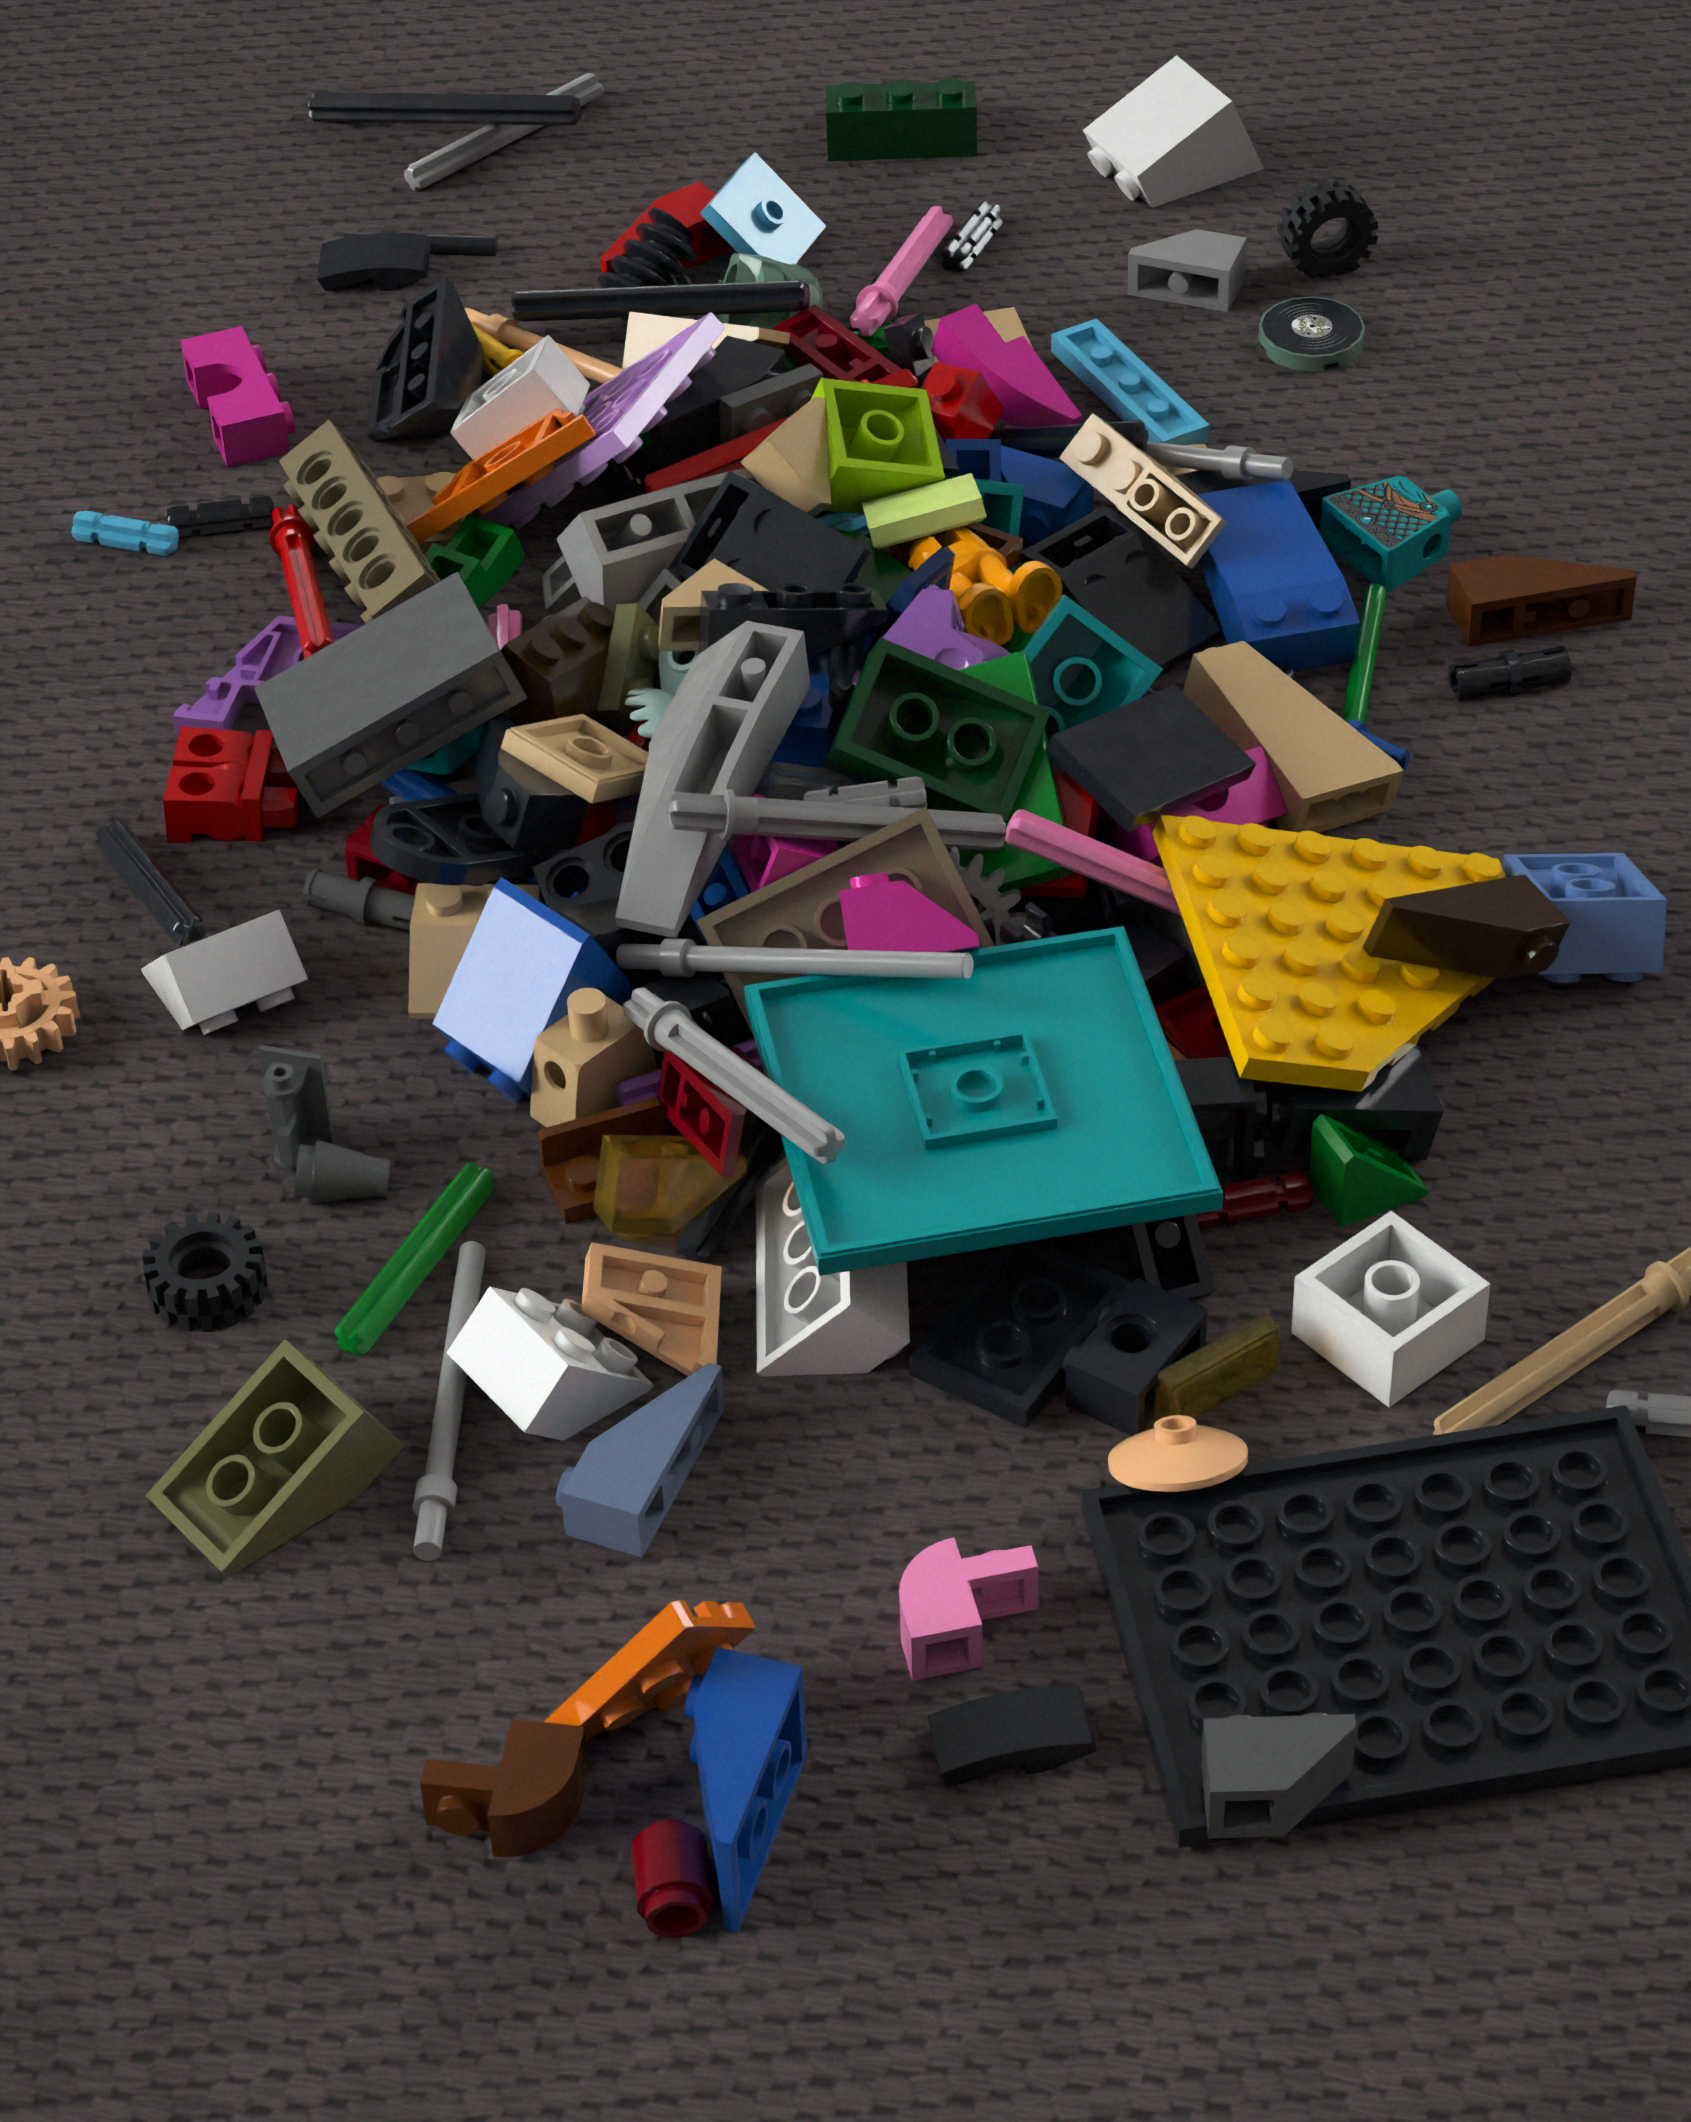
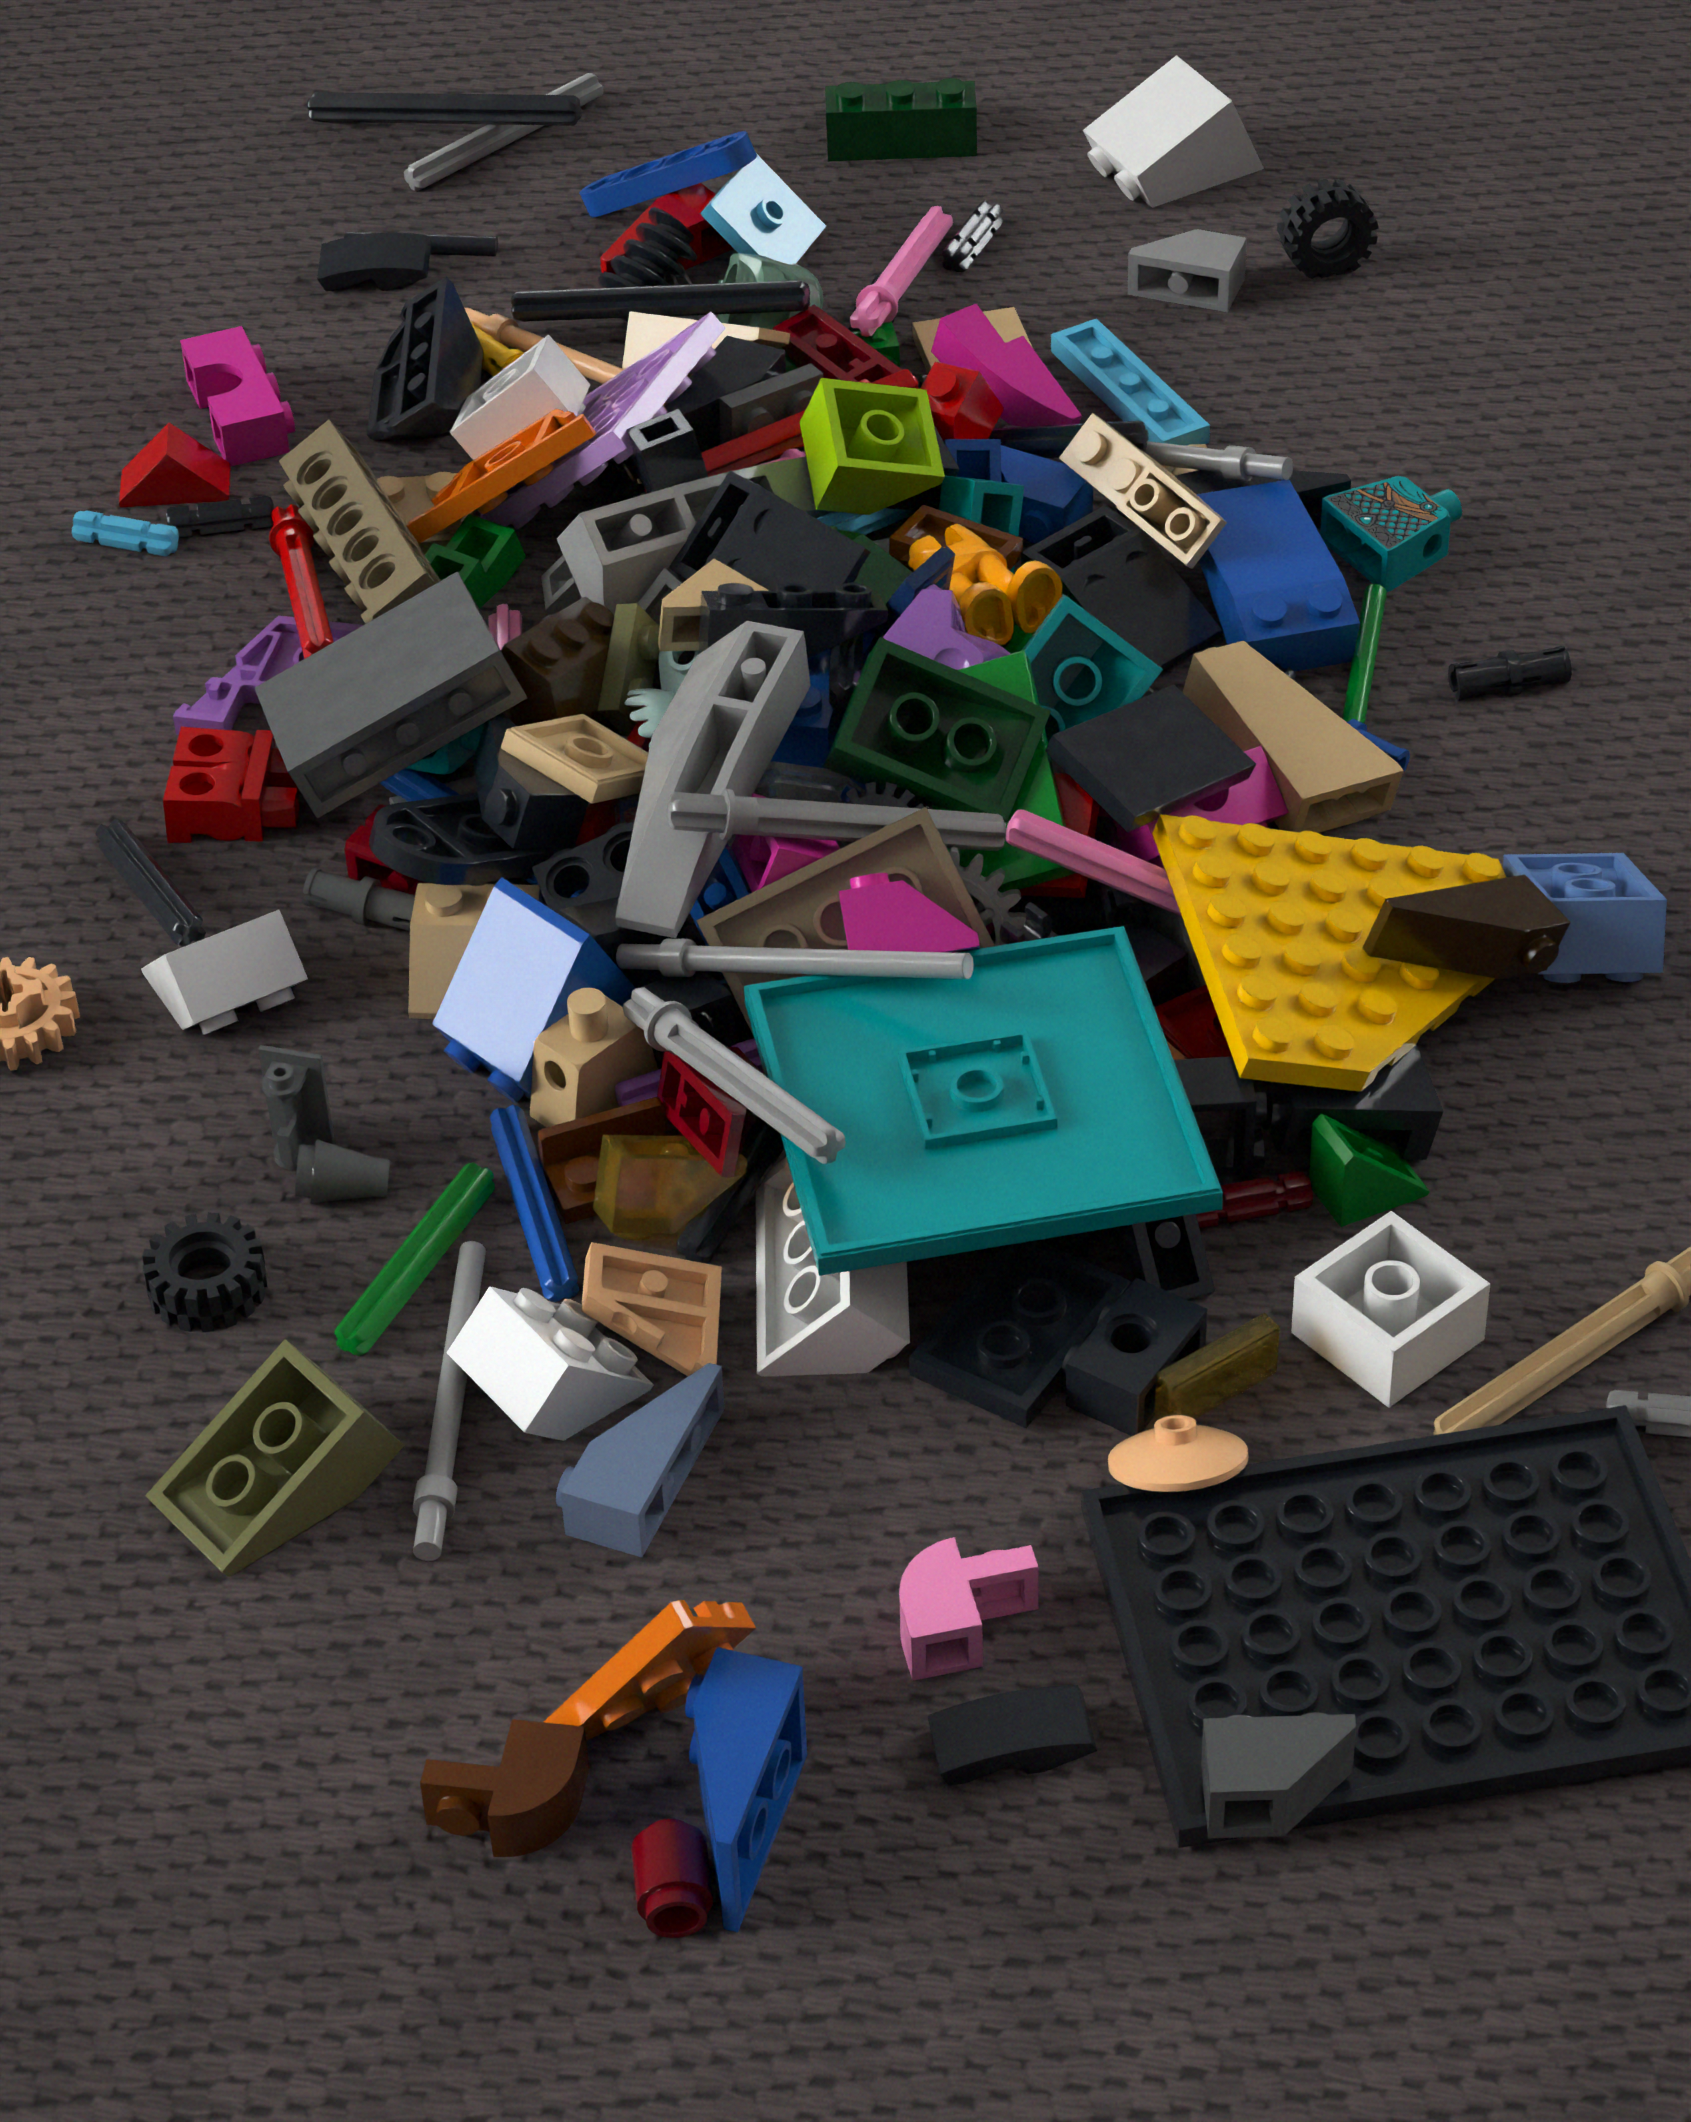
(174, 471): none -> red slope
(534, 1204): none -> blue axle
(665, 452): none -> black brick
(668, 174): none -> blue beam
(796, 459): tan slope -> none
(908, 794): light grey axle -> none
(910, 343): black plate -> none
(924, 511): yellowish green tile -> none
(1311, 333): tile -> none
(1532, 596): reddish brown slope -> none

